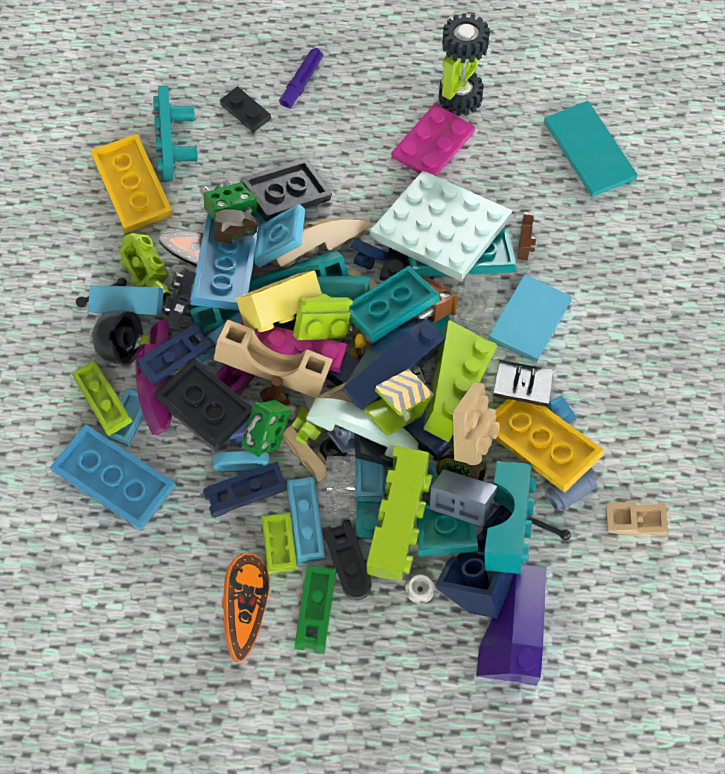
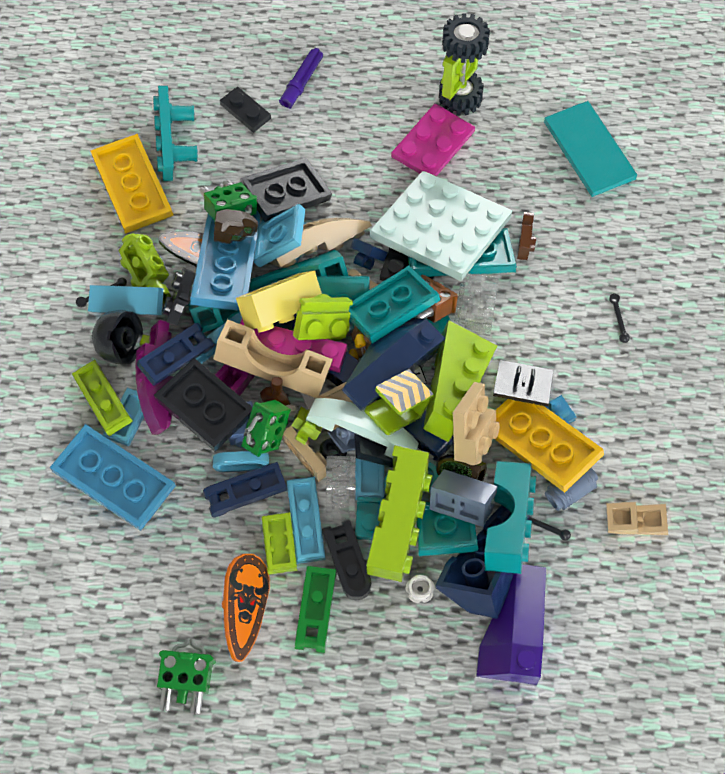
(183, 664): none -> green piece
(530, 318): medium azure tile -> none
(614, 299): none -> black hinge

